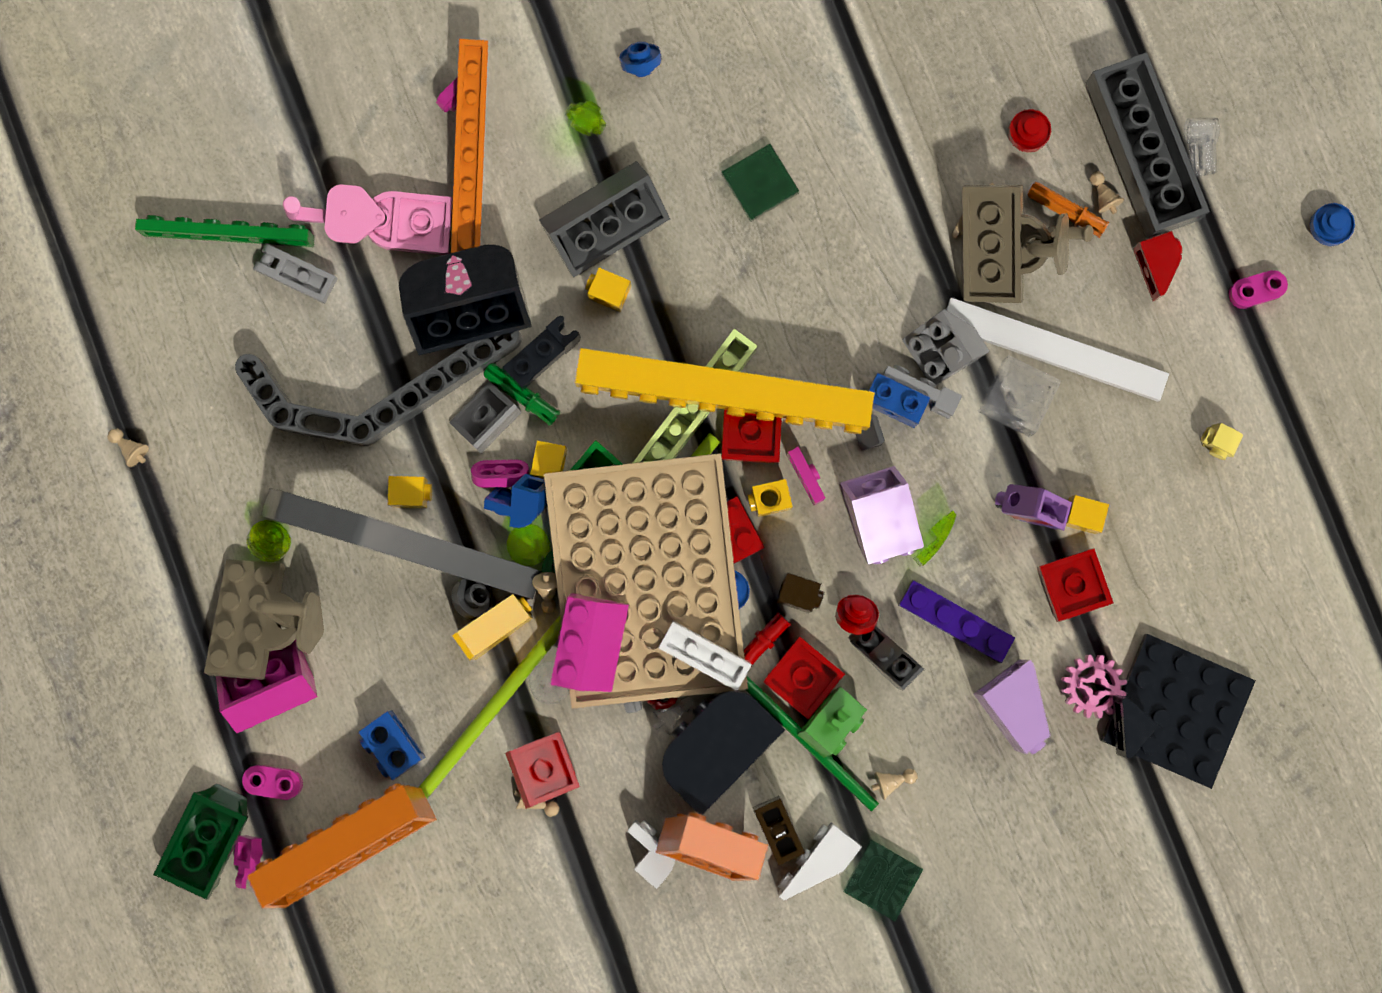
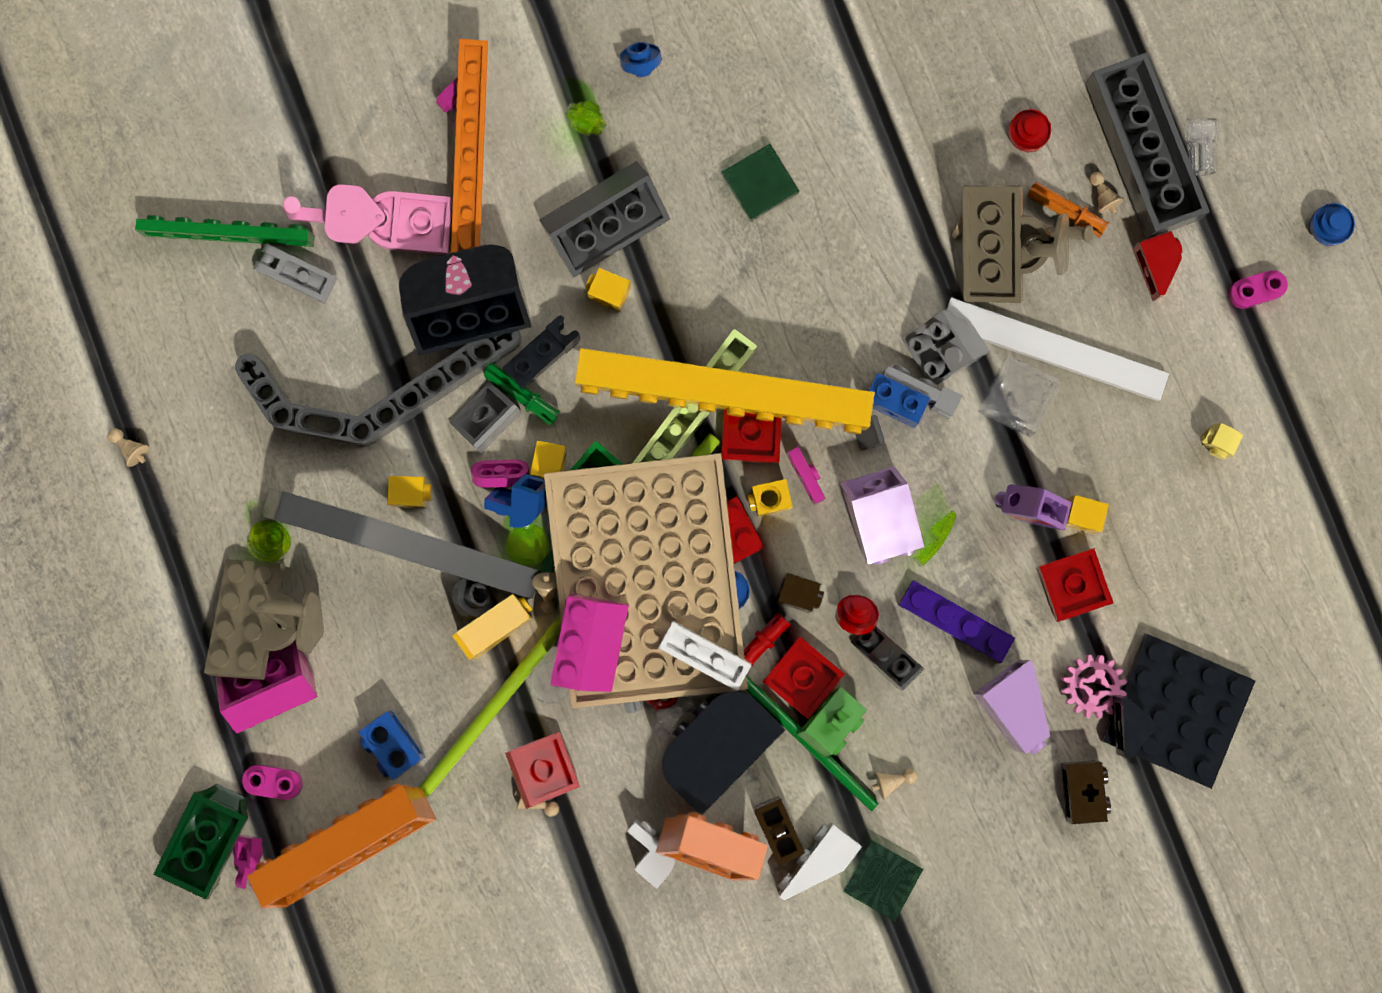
(1075, 779): none -> dark brown brick

